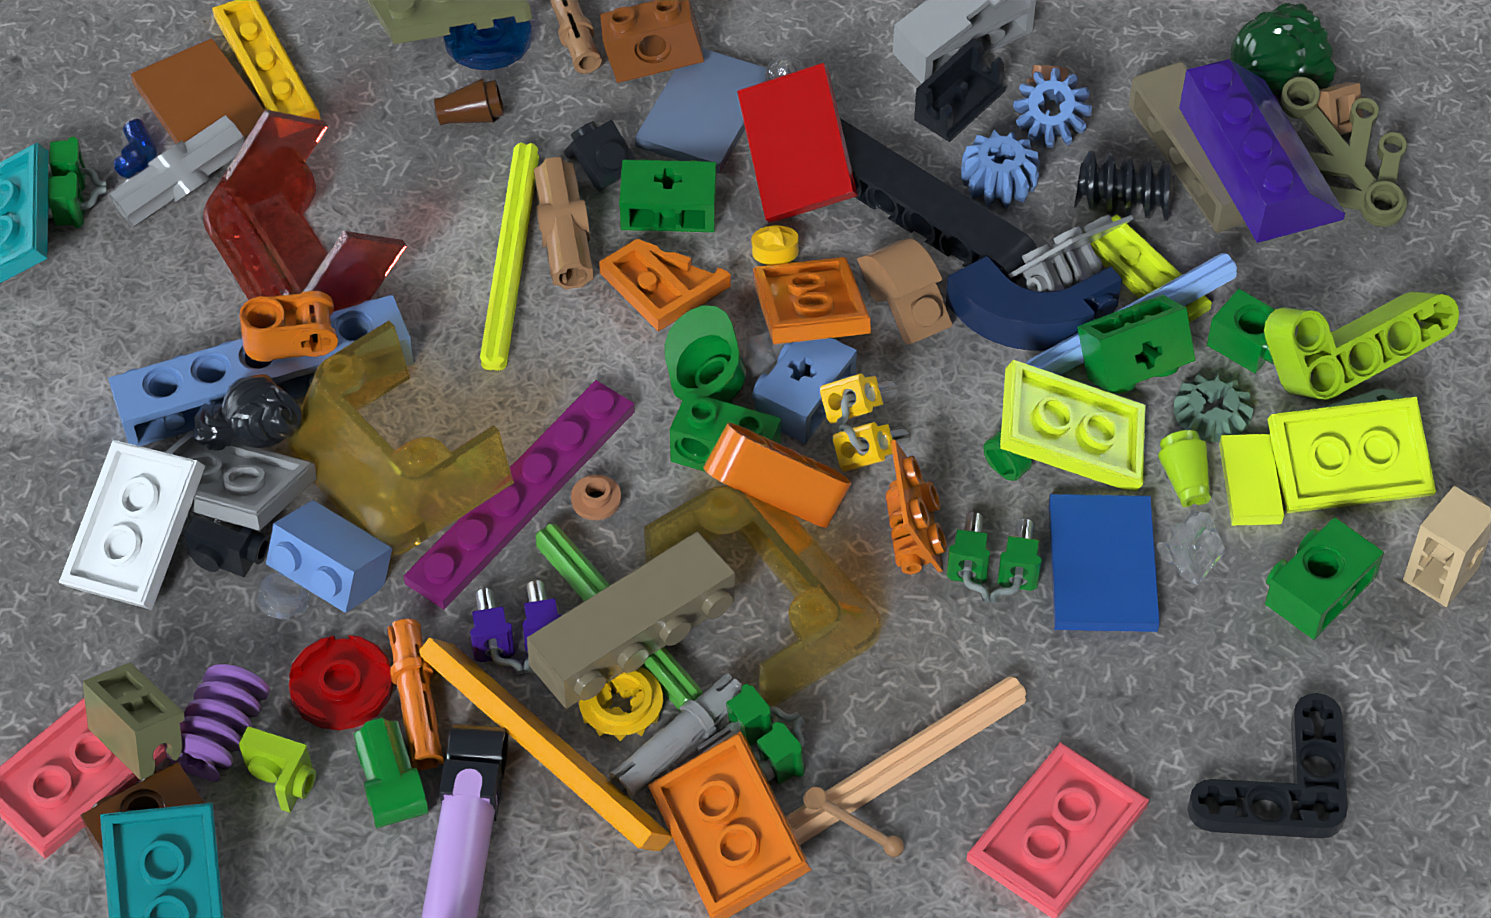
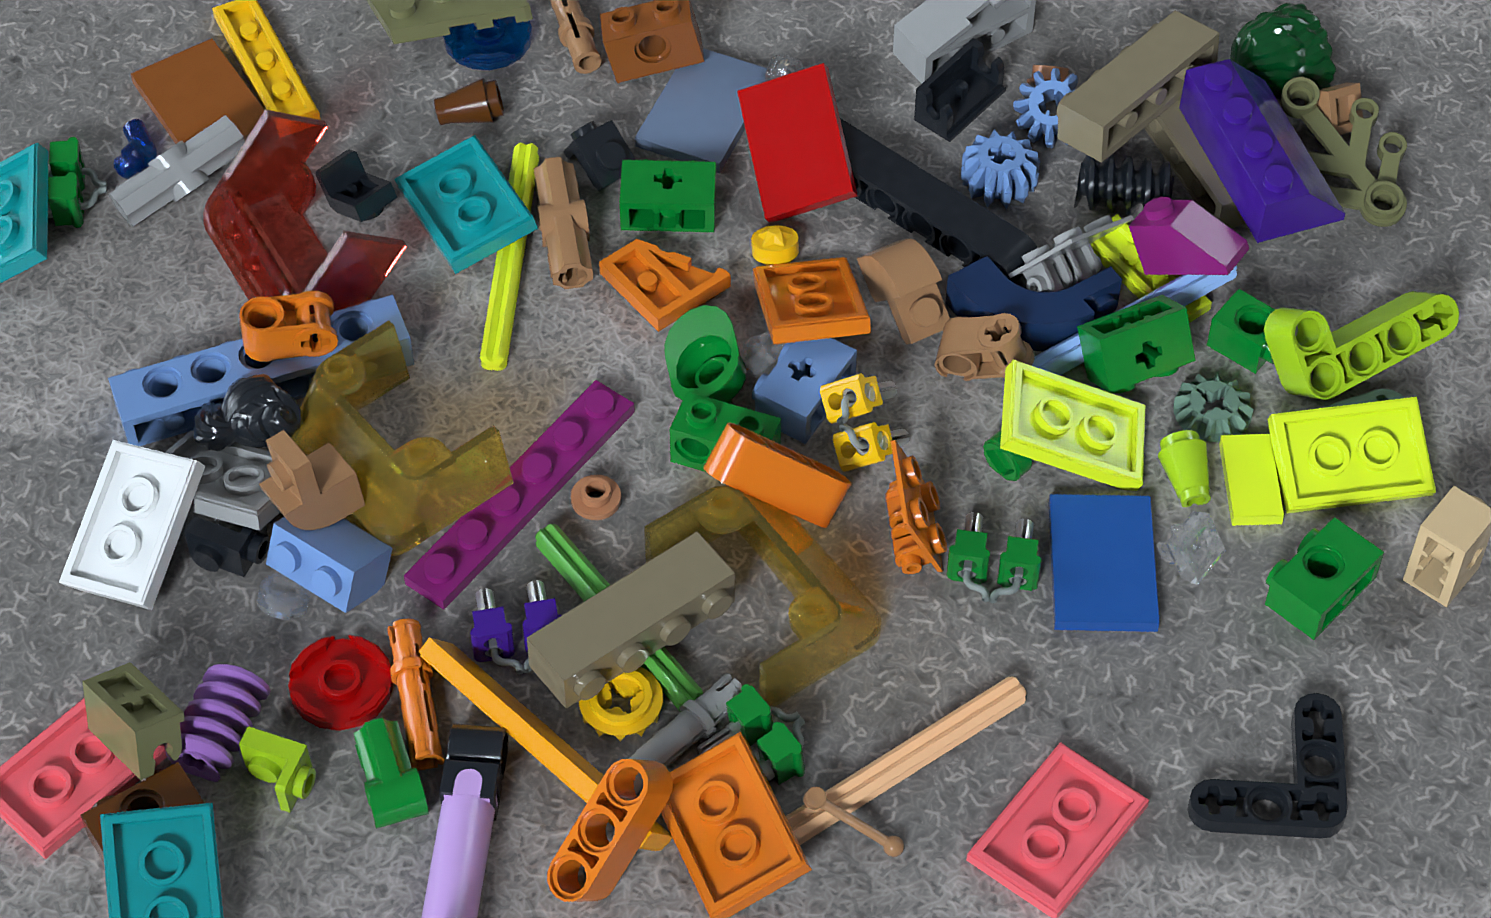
(310, 488): none -> medium nougat brick
(352, 190): none -> black bracket
(465, 204): none -> teal tile
(587, 840): none -> orange beam
(978, 346): none -> medium nougat piece
(1135, 86): none -> dark tan brick
(1184, 240): none -> magenta slope

